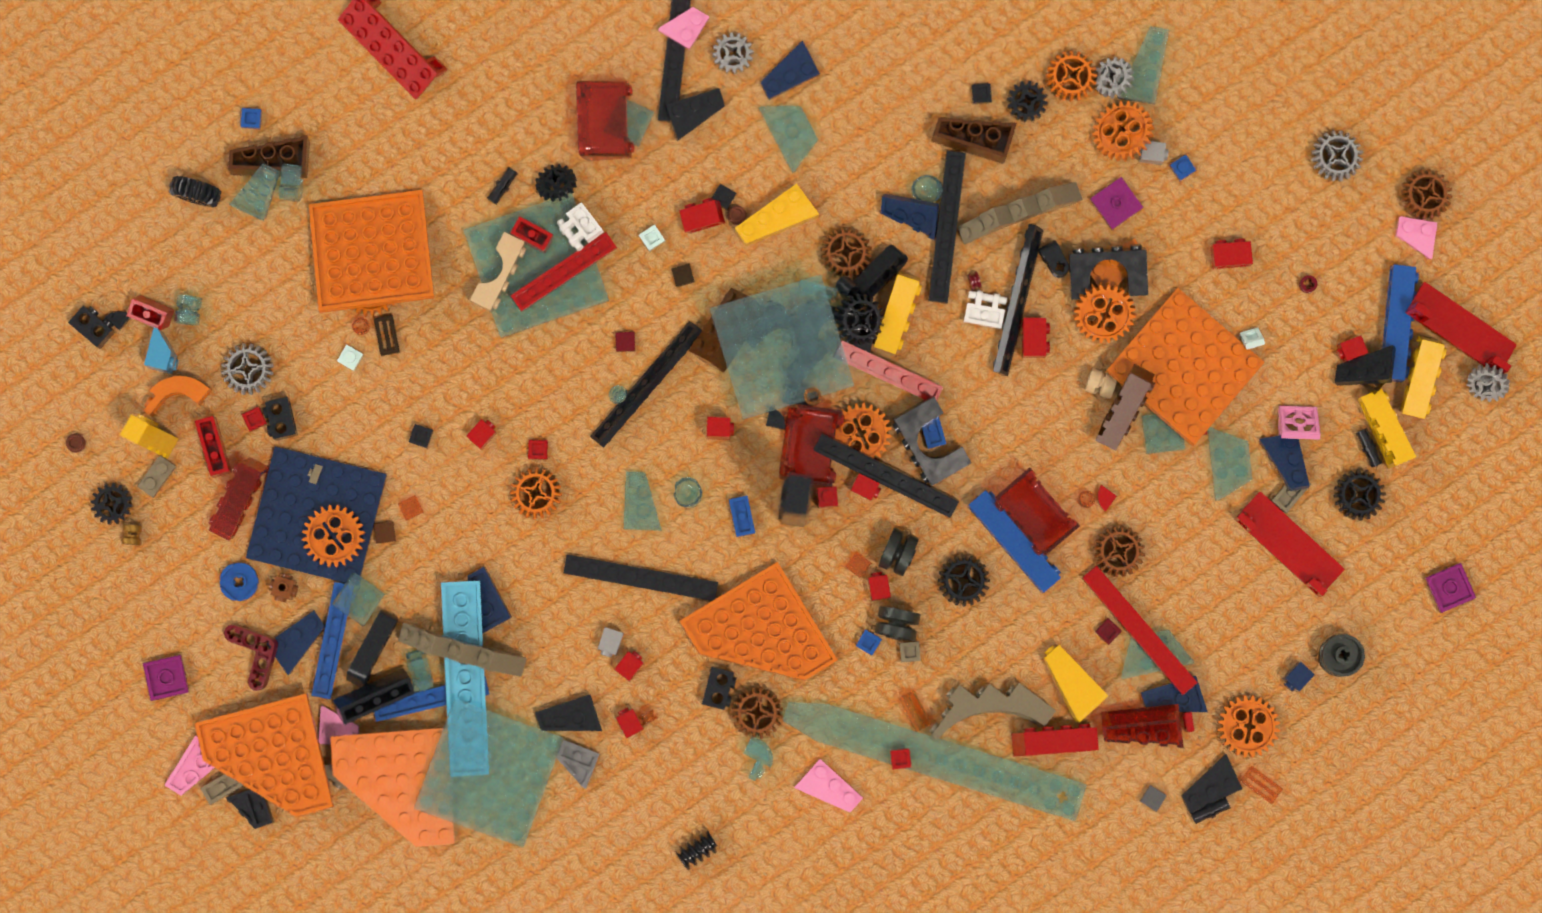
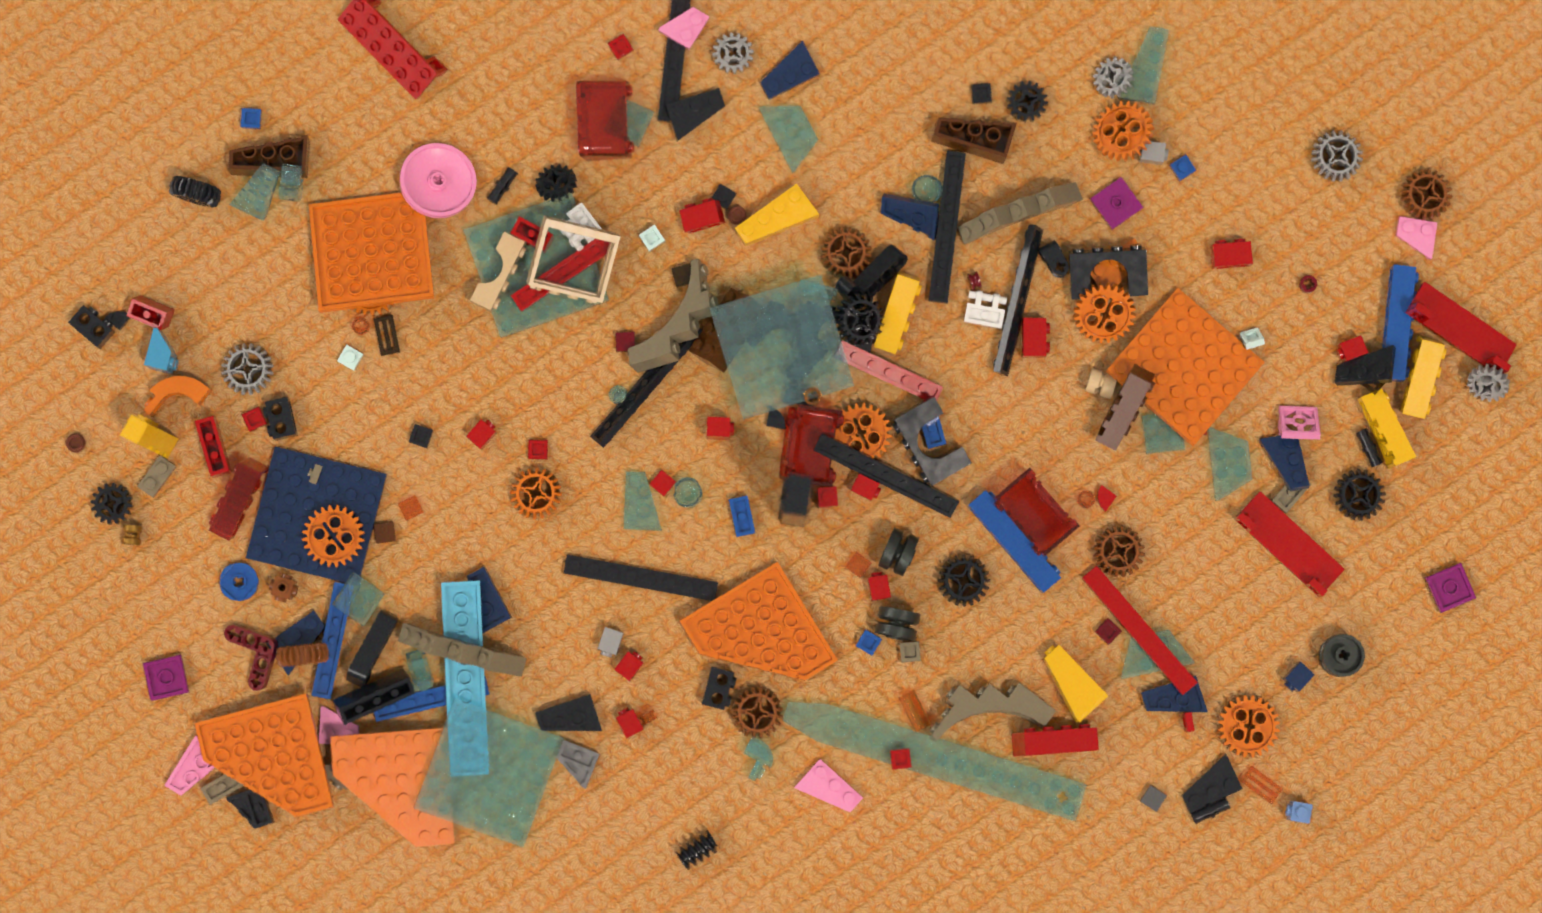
(186, 316): clear light blue wheel -> none
(302, 654): none -> dark orange gear
(437, 180): none -> bright pink dish
(573, 292): none -> tan window
(620, 47): none -> red tile
(662, 483): none -> red tile
(683, 326): none -> dark tan arch
(1075, 83): orange gear -> none
(1144, 725): clear red wedge -> none
(1298, 812): none -> medium blue brick

